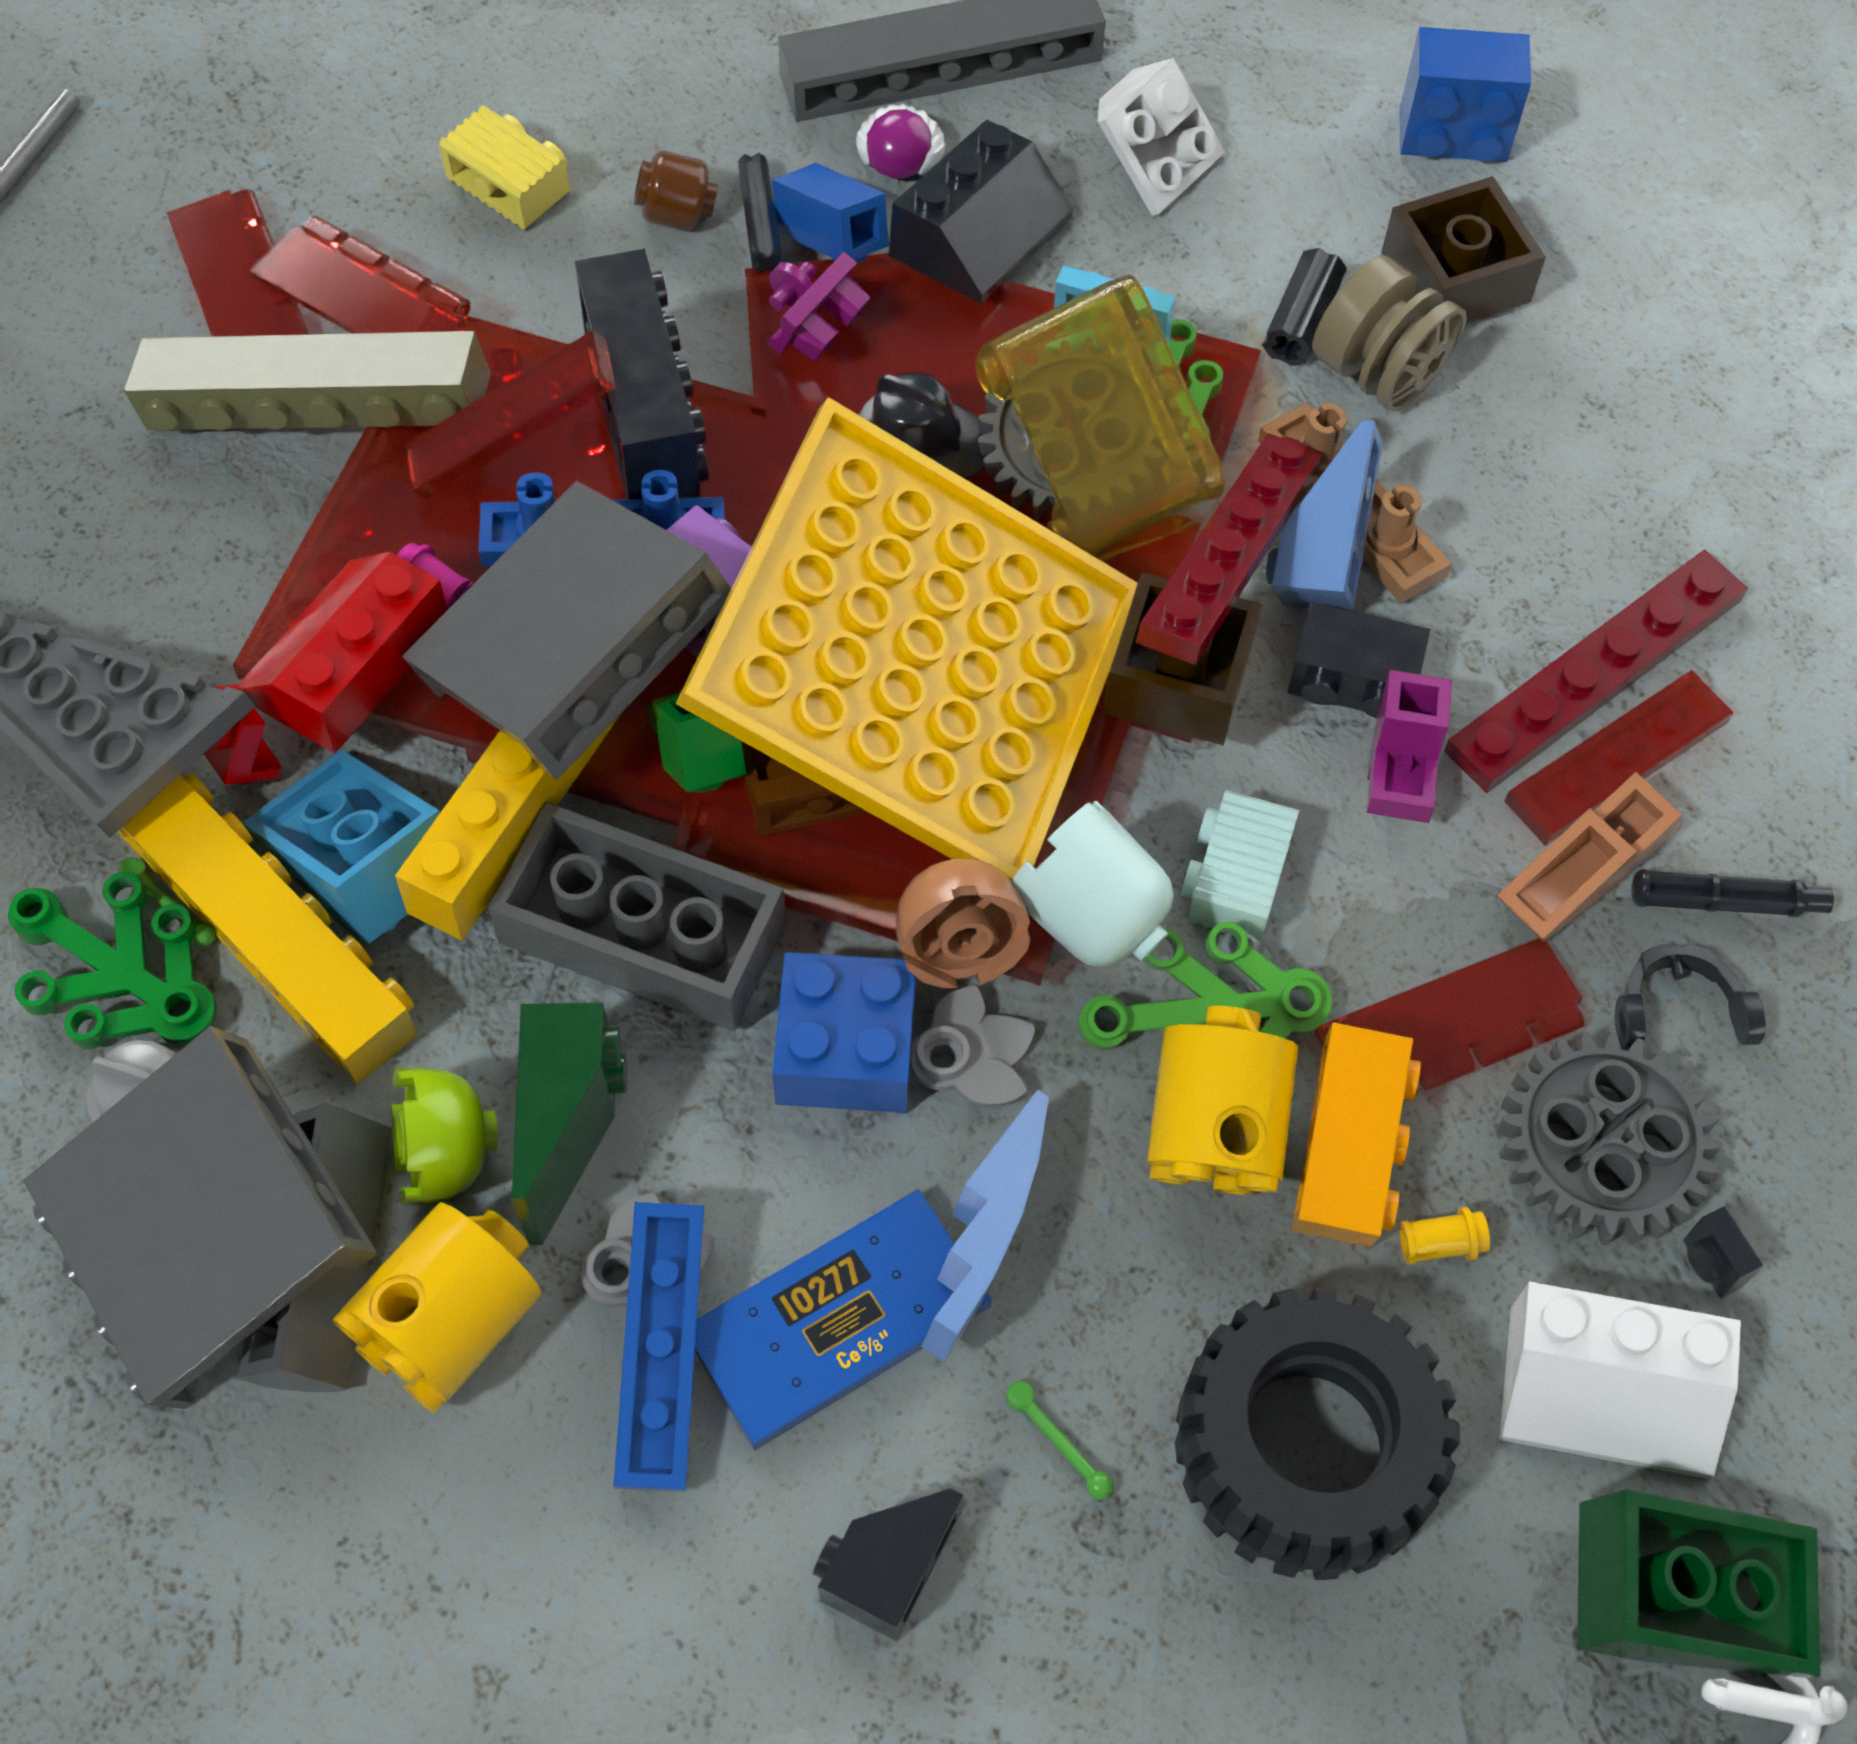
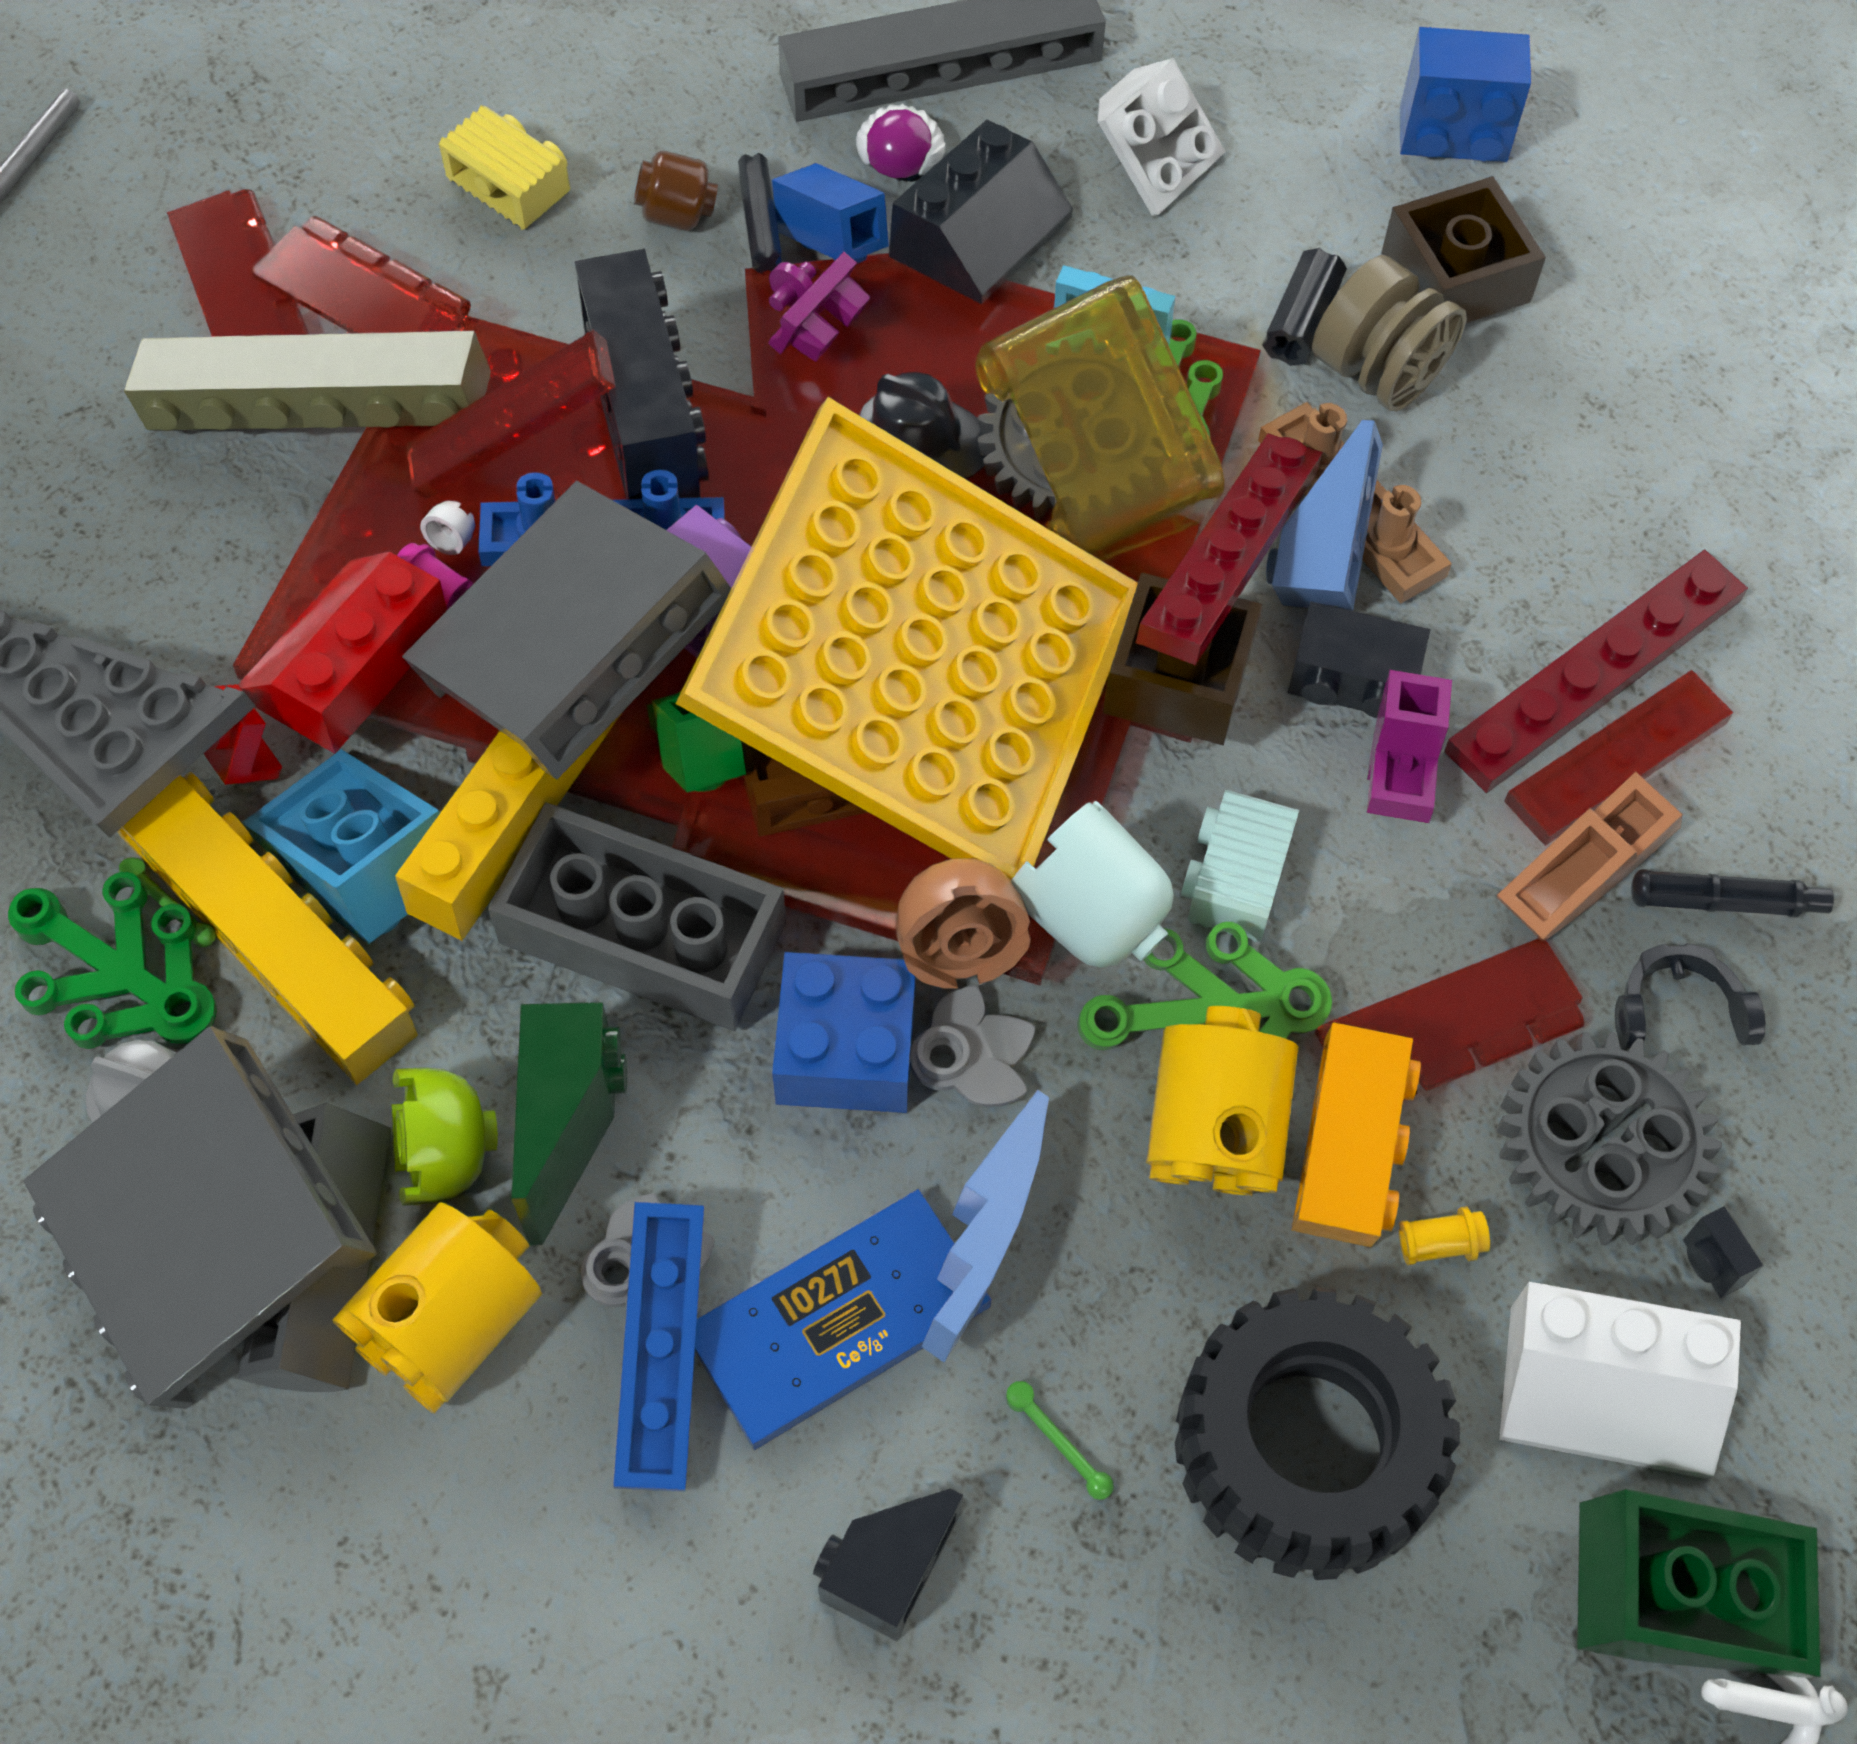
(440, 536): none -> white hinge

